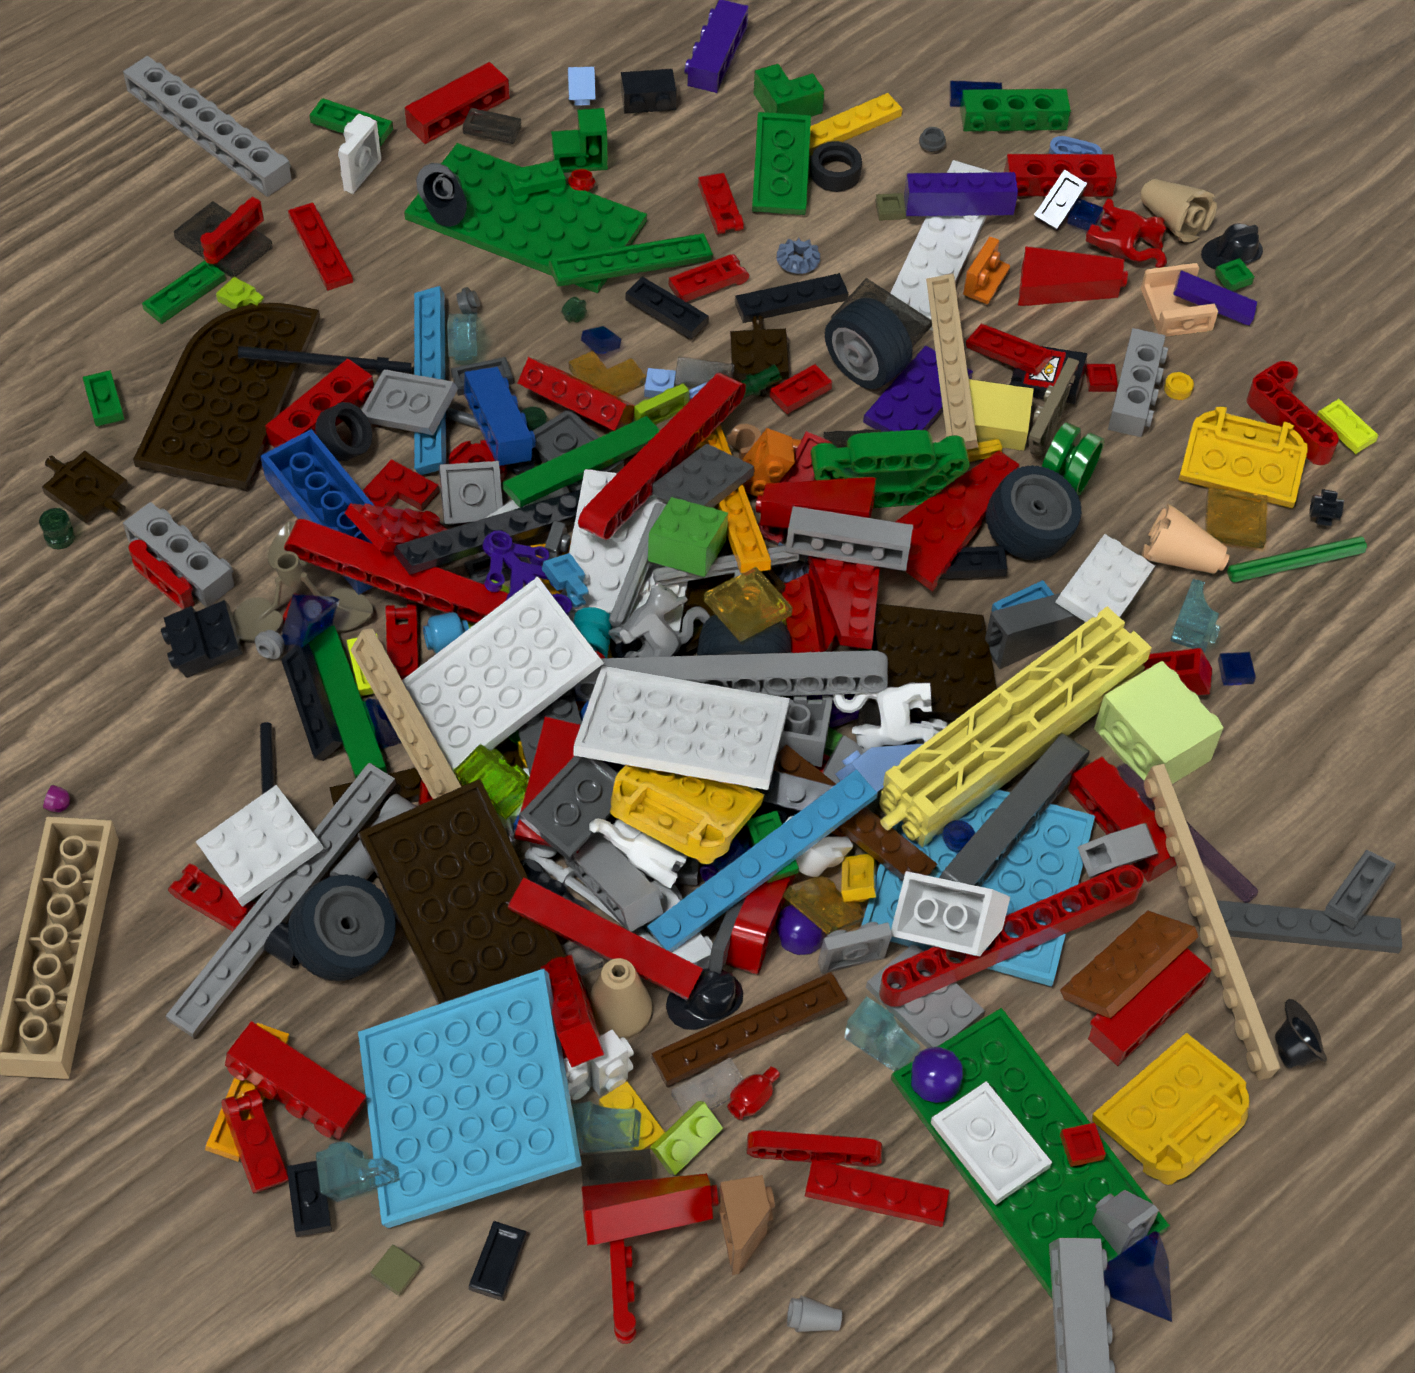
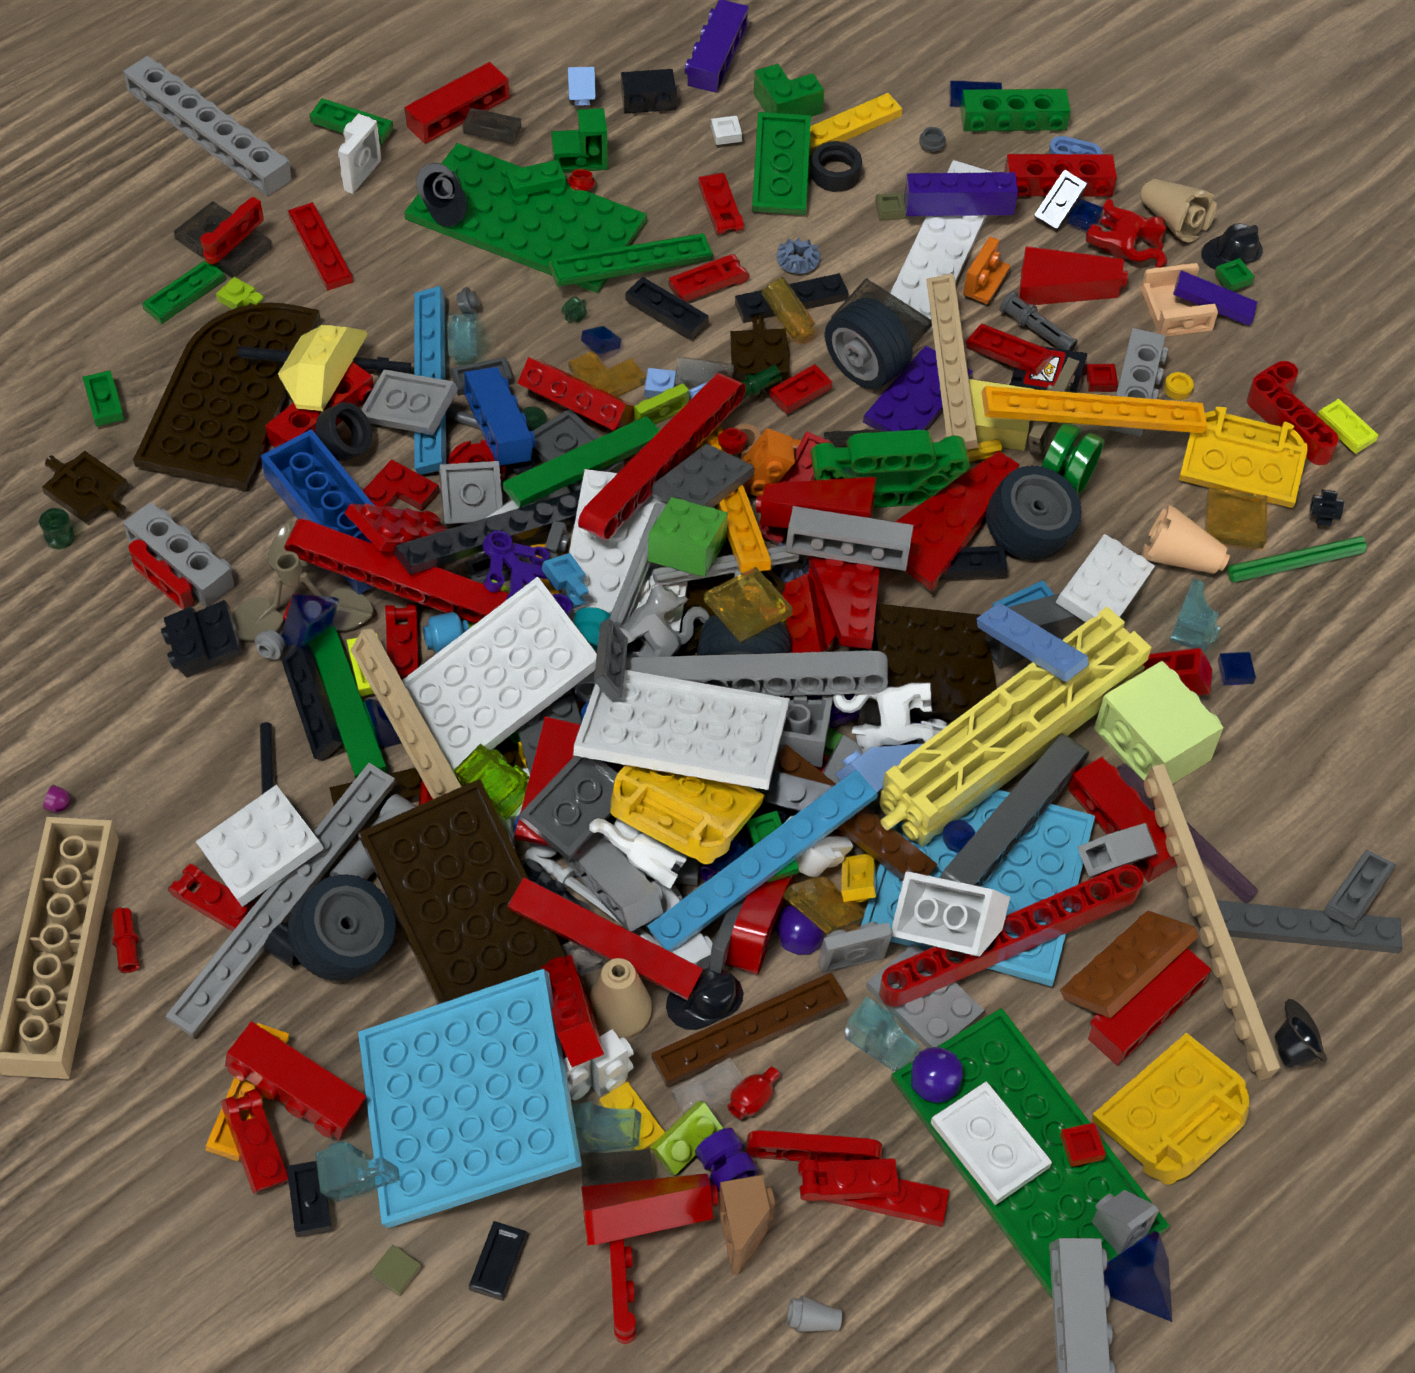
(125, 940): none -> red axle
(319, 364): none -> light yellow wedge
(611, 660): none -> dark grey tile
(723, 1157): none -> dark purple wheel
(726, 130): none -> white plate
(732, 440): none -> red plate
(788, 309): none -> clear yellow brick
(848, 1179): none -> red plate
(1028, 316): none -> dark grey pin
(1032, 642): none -> medium blue plate
(1093, 409): none -> light orange plate

